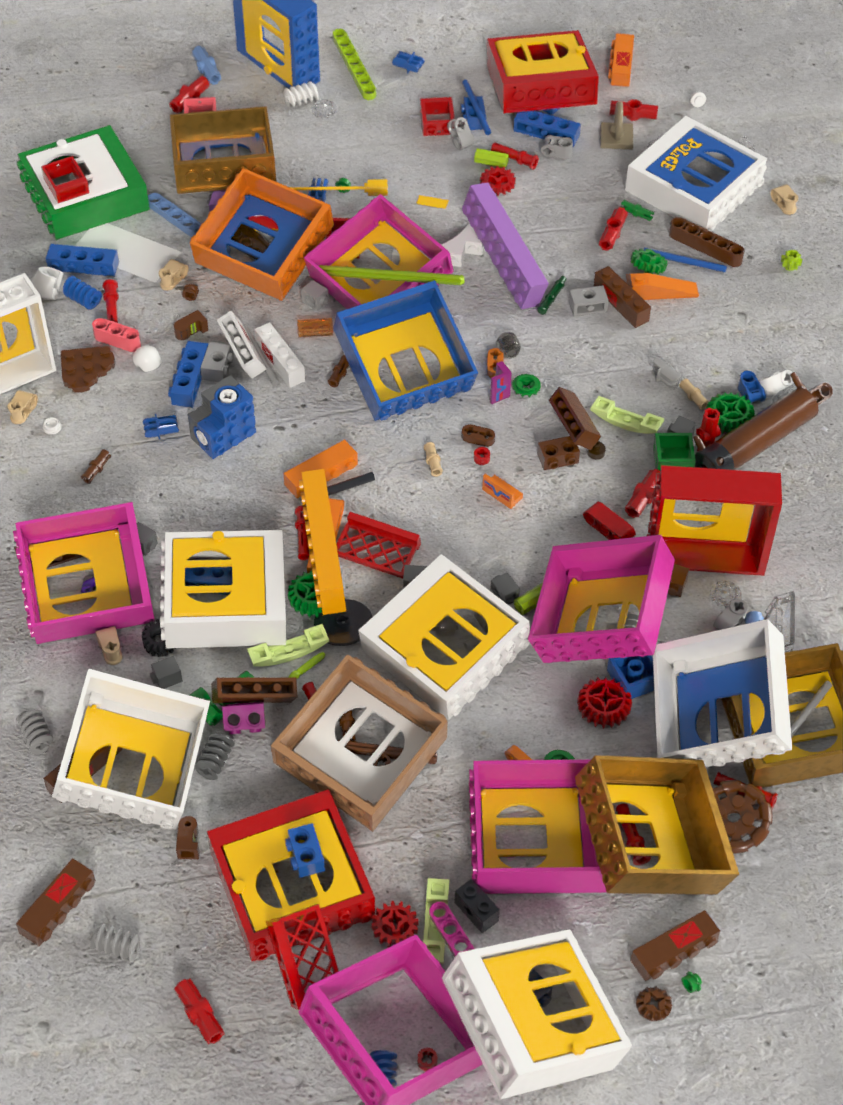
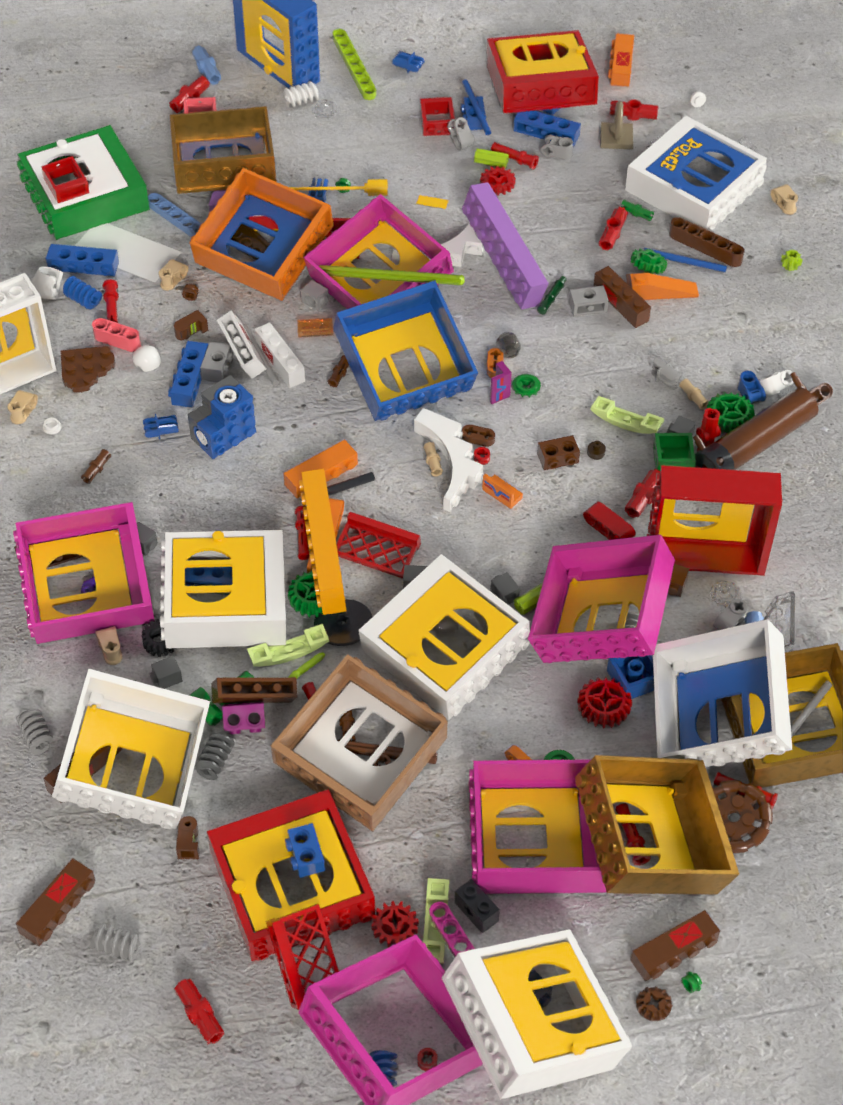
(447, 438): none -> white arch
(574, 418): reddish brown brick -> none

